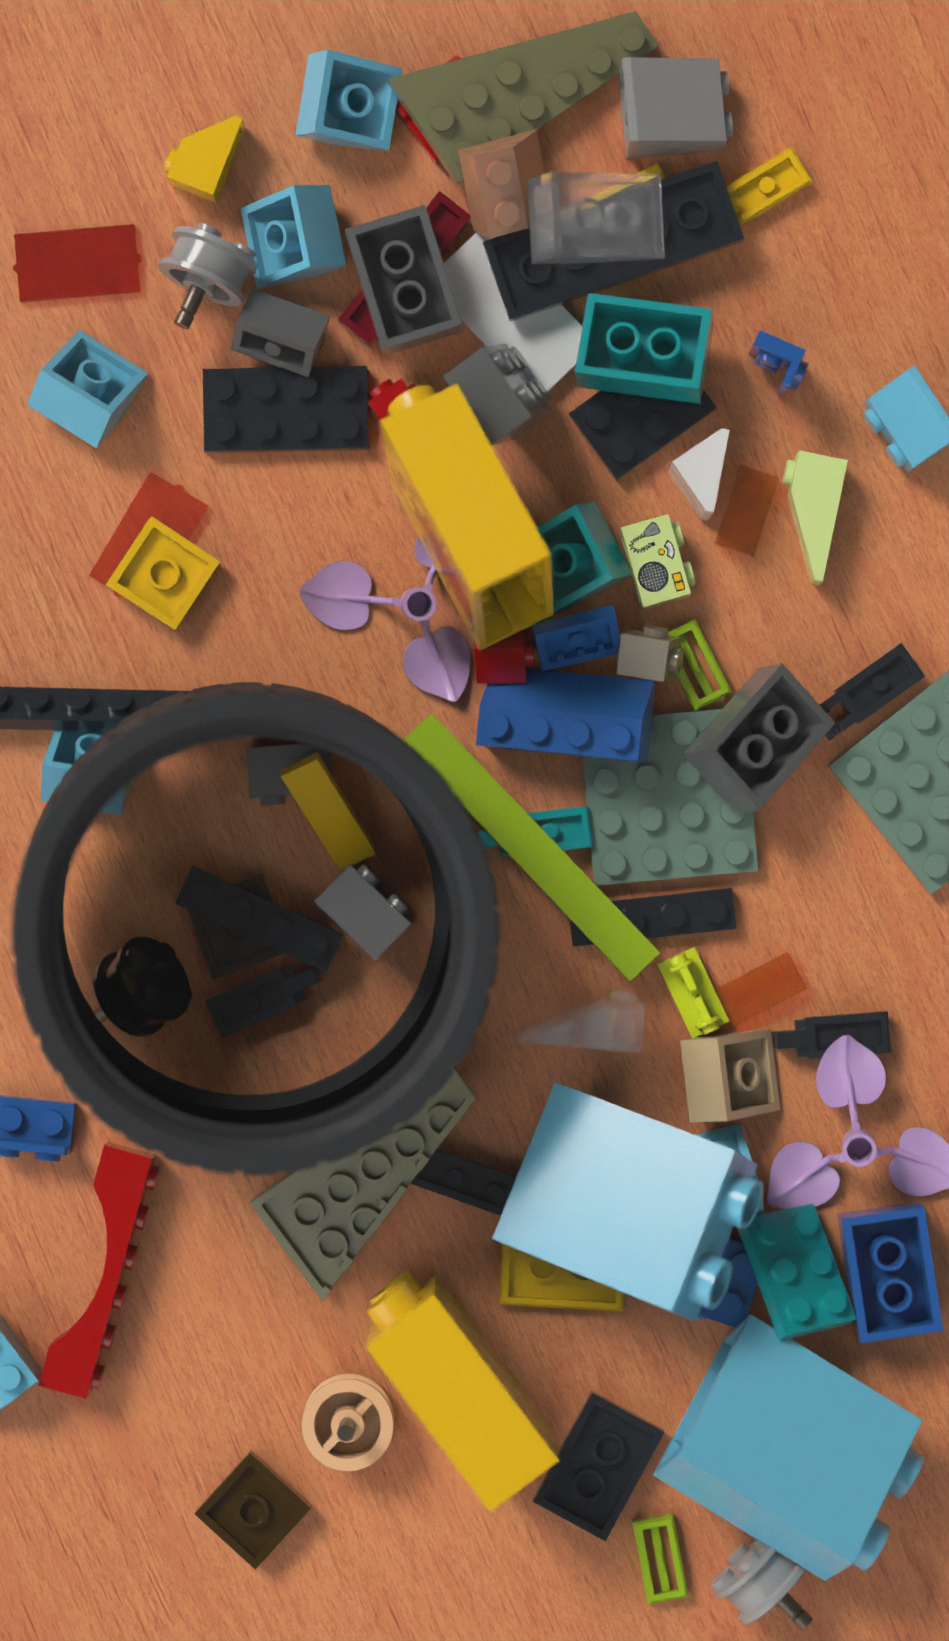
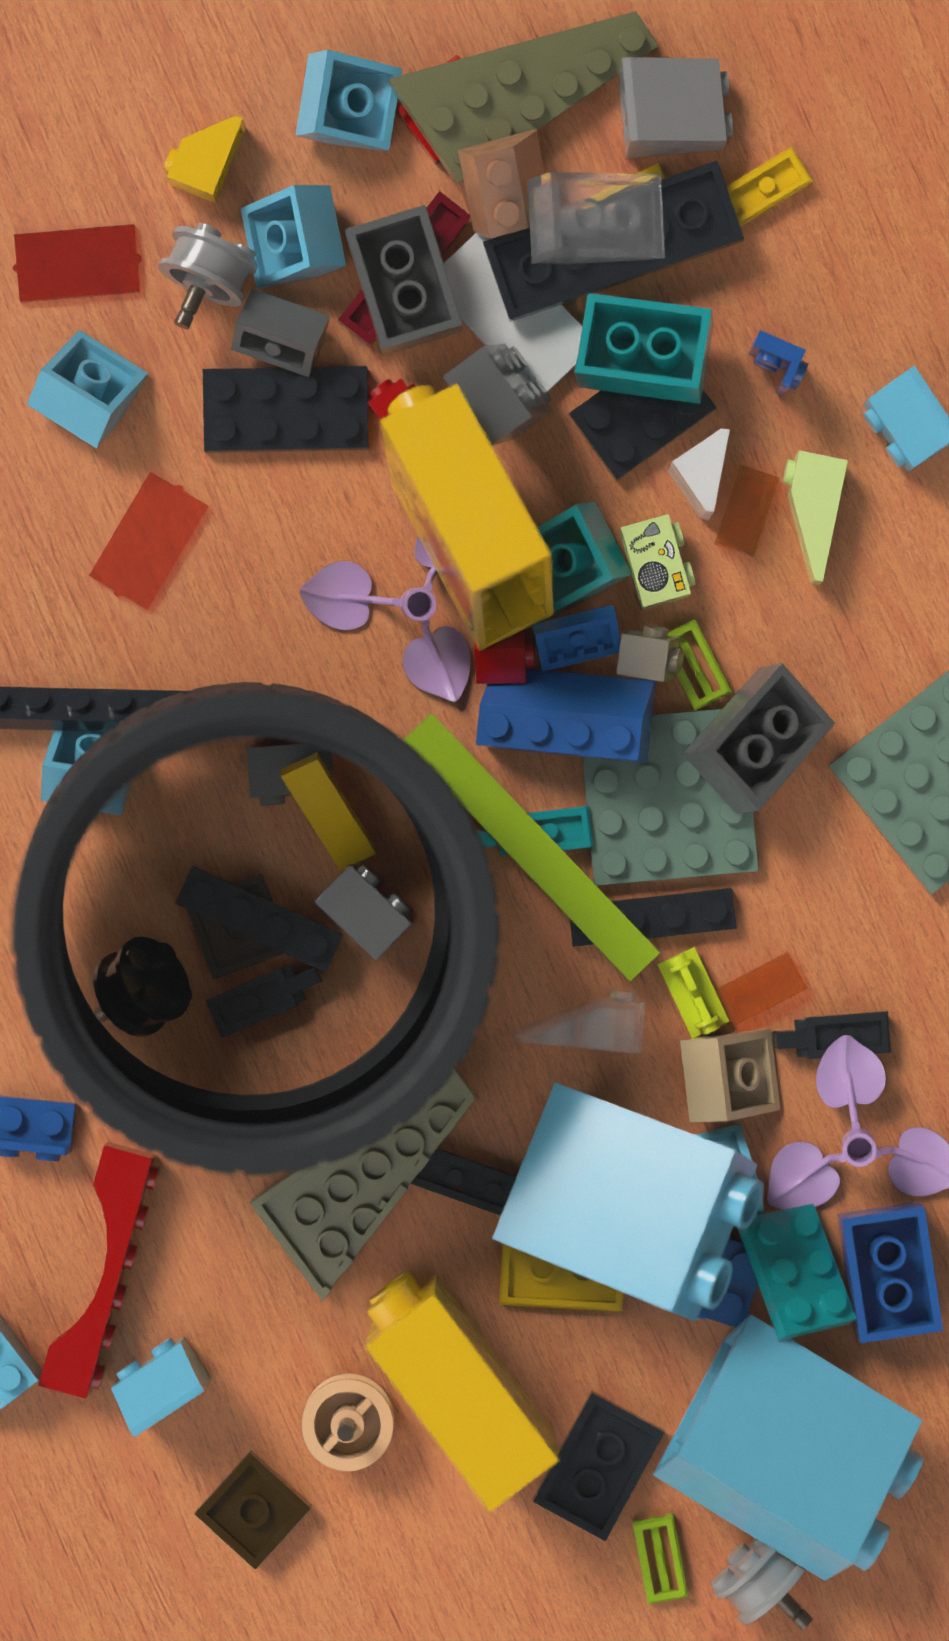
(159, 1385): none -> medium azure slope
(162, 573): yellow plate -> none
(873, 688): black hinge -> none

